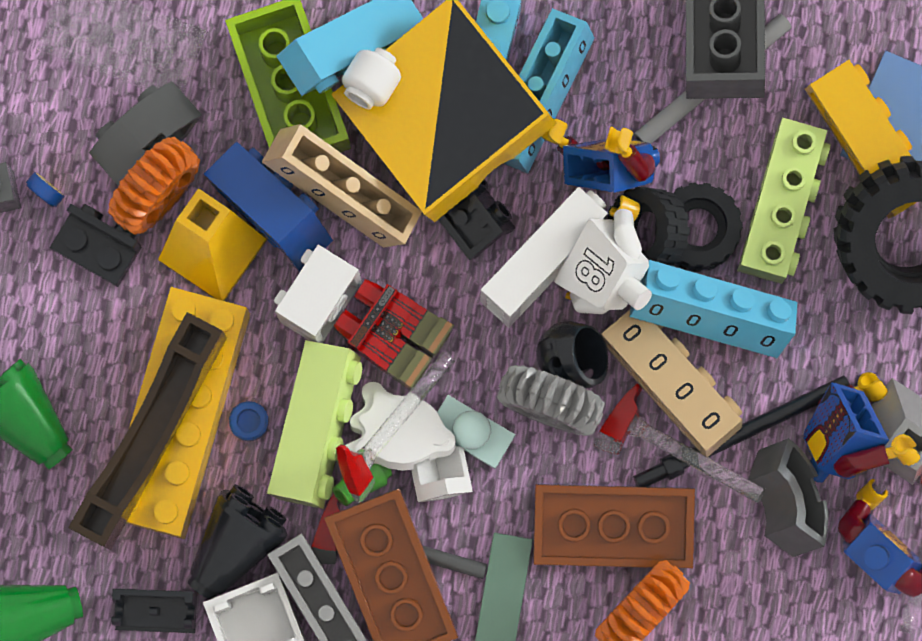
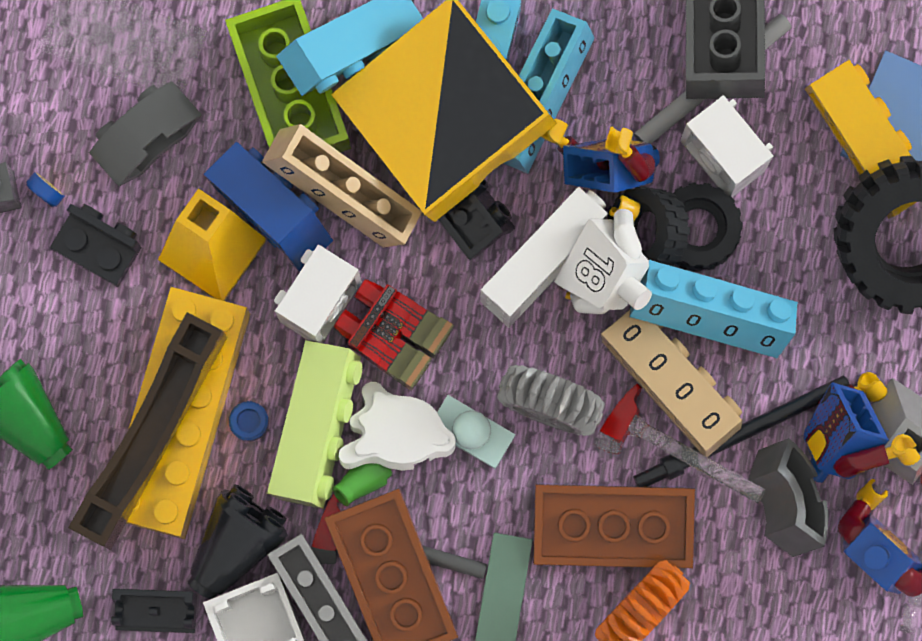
(153, 185): orange gear -> none
(356, 465): clear piece -> none
(371, 78): white head -> none
(442, 477): white panel -> none
(571, 350): black helmet -> none
(726, 146): none -> white container
(783, 201): yellowish green brick -> none

